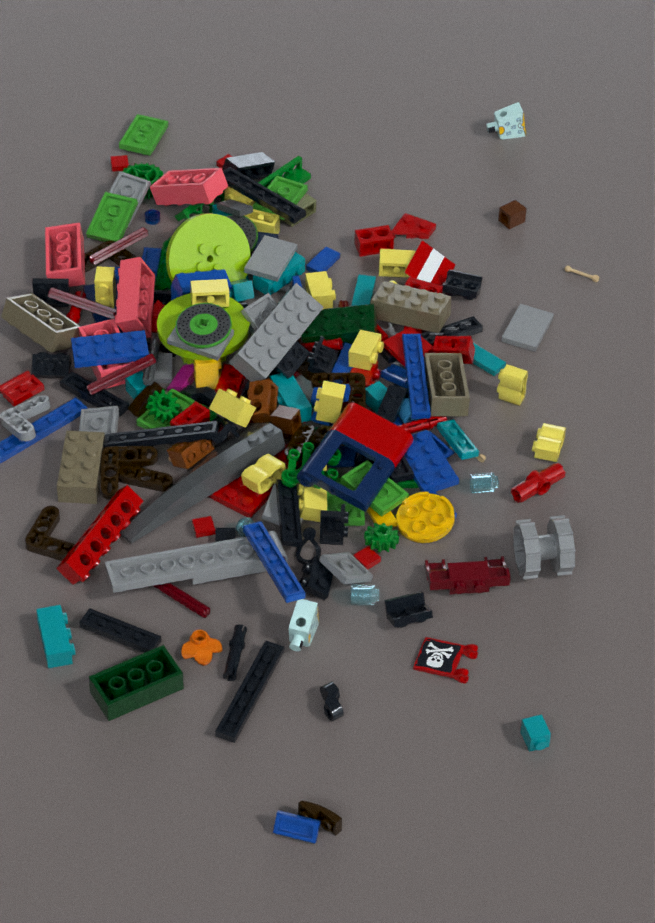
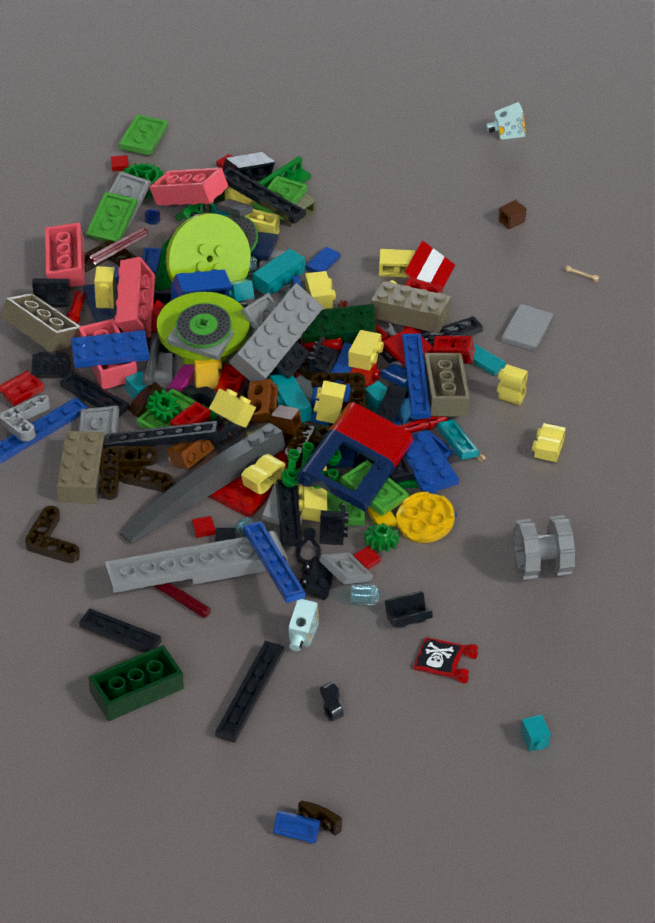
(55, 636): teal brick -> none
(82, 303): axle -> none
(117, 511): red brick -> none
(121, 374): dark red axle -> none
(201, 650): orange plate -> none
(210, 292): light yellow brick -> none
(236, 646): black pin -> none
(270, 258): light grey tile -> none
(363, 290): teal tile -> none
(371, 240): red brick -> none
(413, 227): red wing -> none
(462, 284): black bracket -> none
(467, 576): dark red bracket -> none
(483, 482): clear light blue brick -> none
(538, 482): red piece -> none

